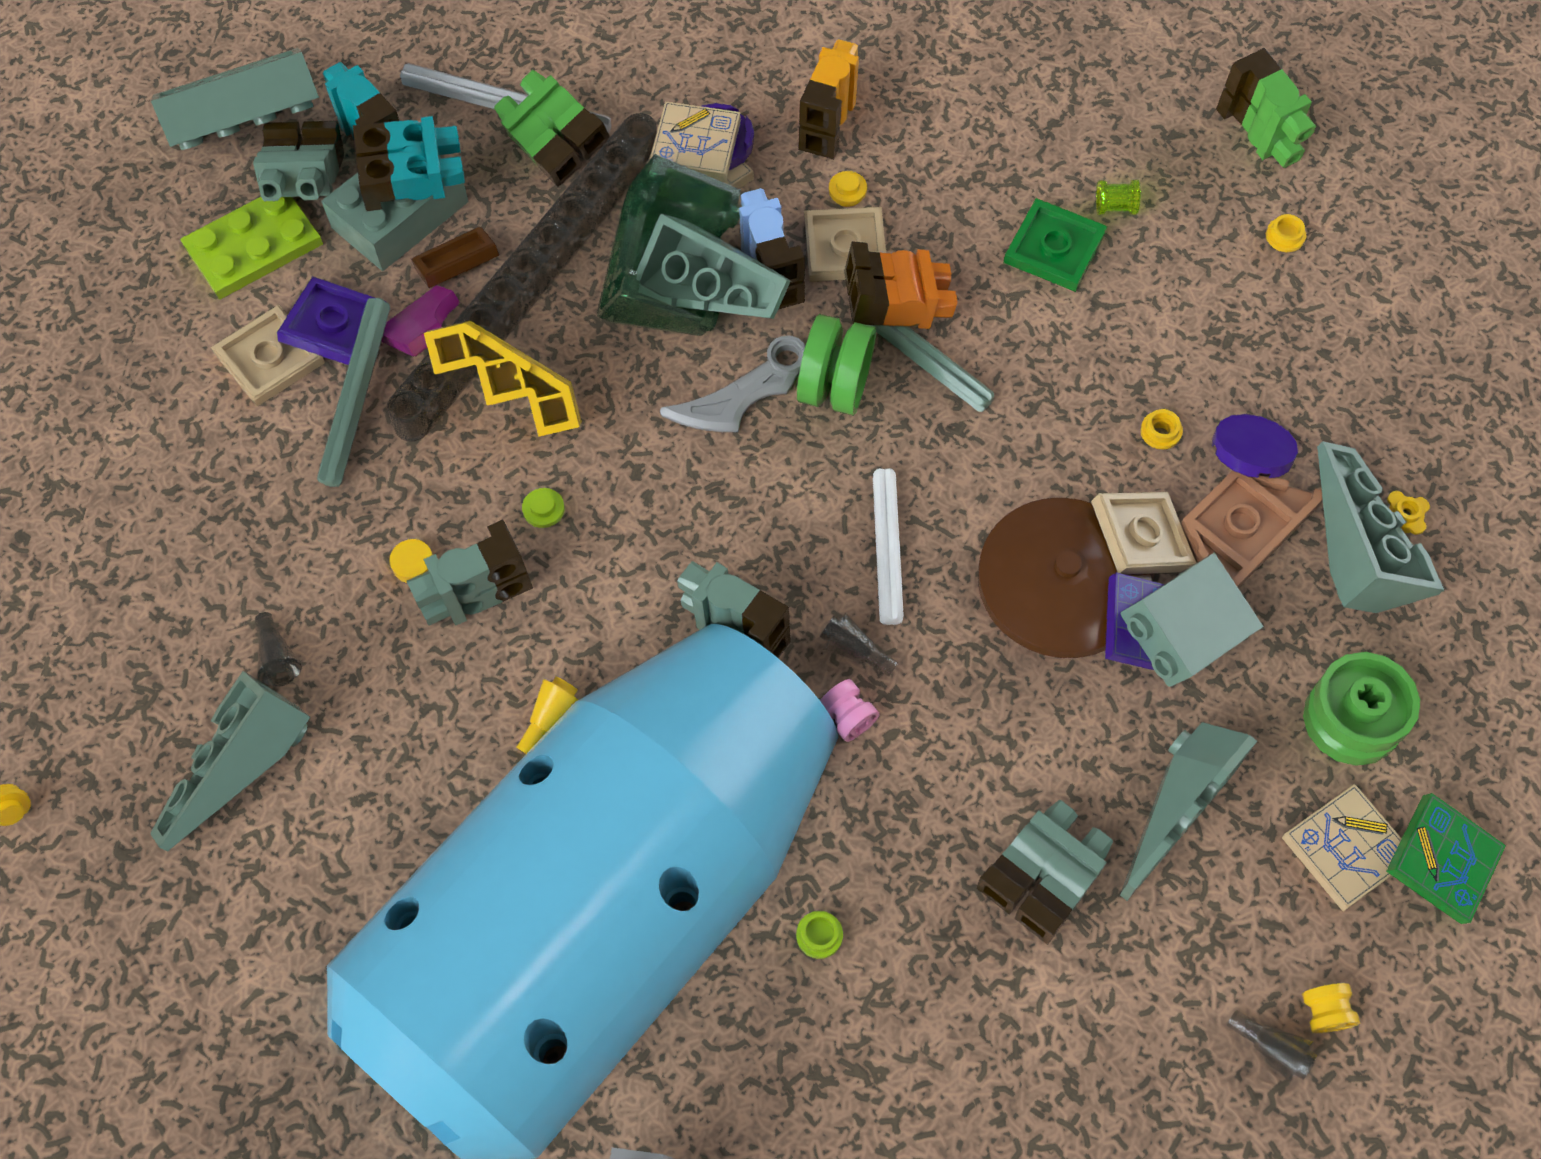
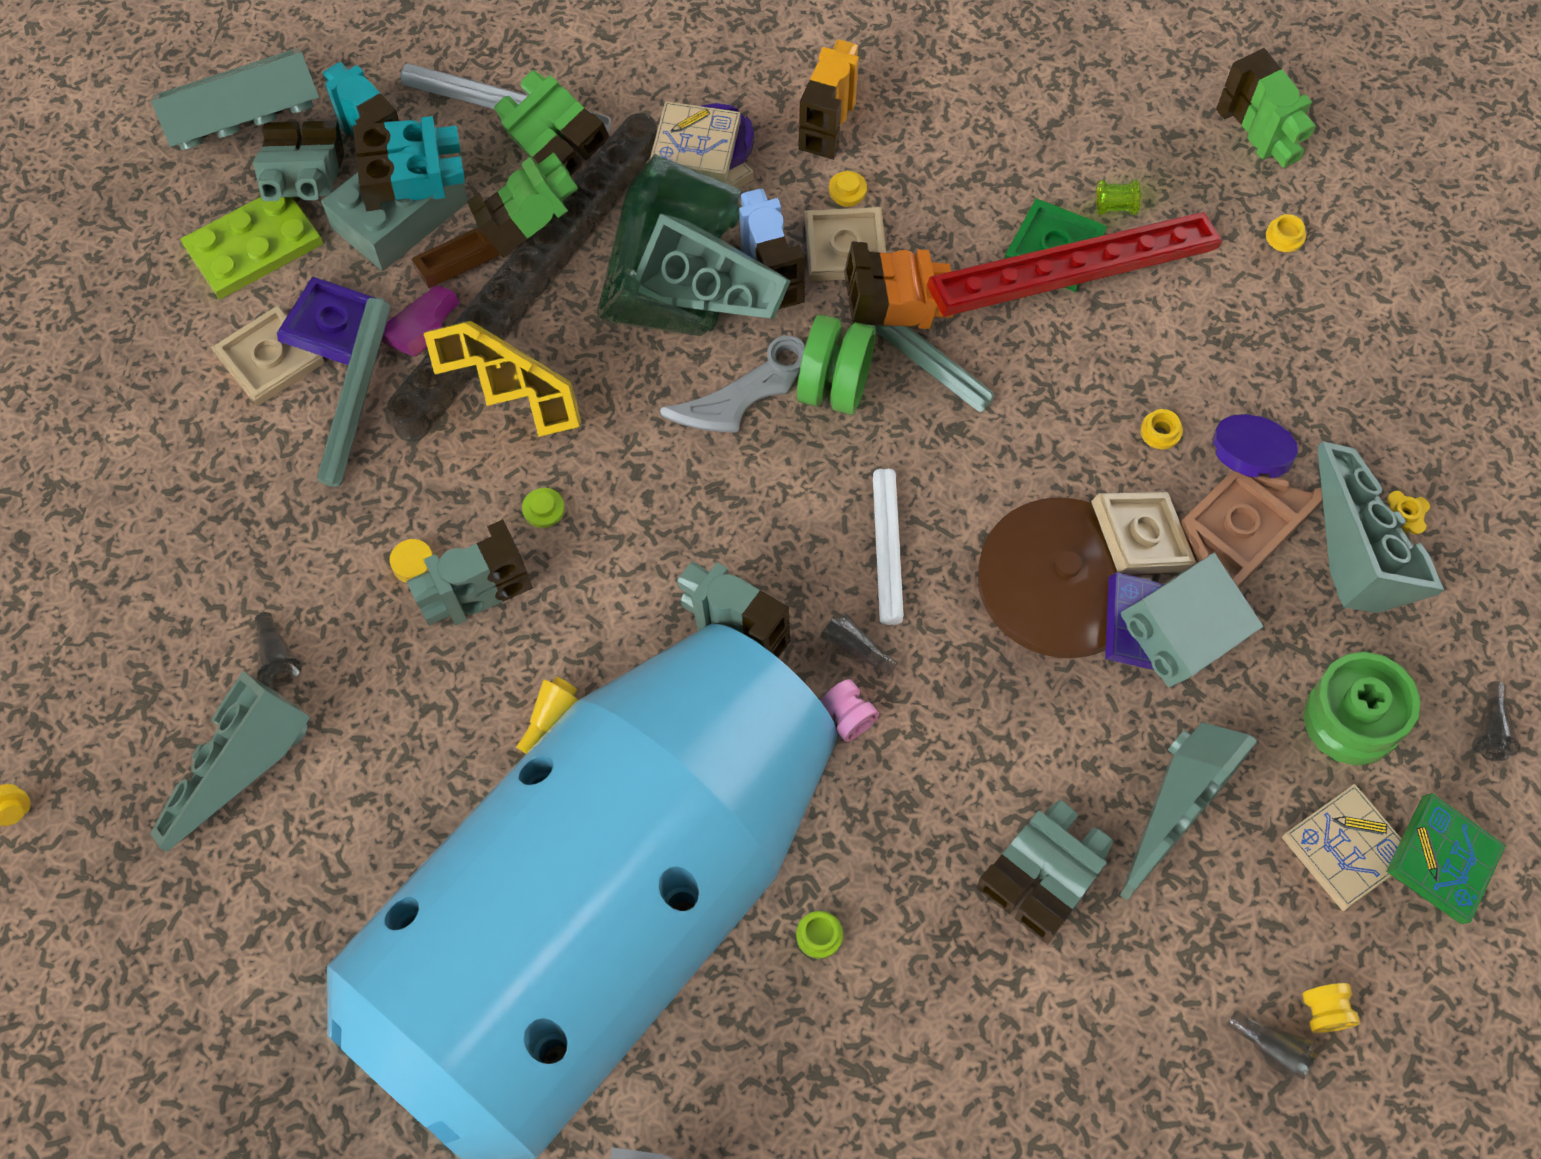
(523, 203): none -> bright green hips
(1072, 263): none -> red tile
(1496, 733): none -> clear smoke cone

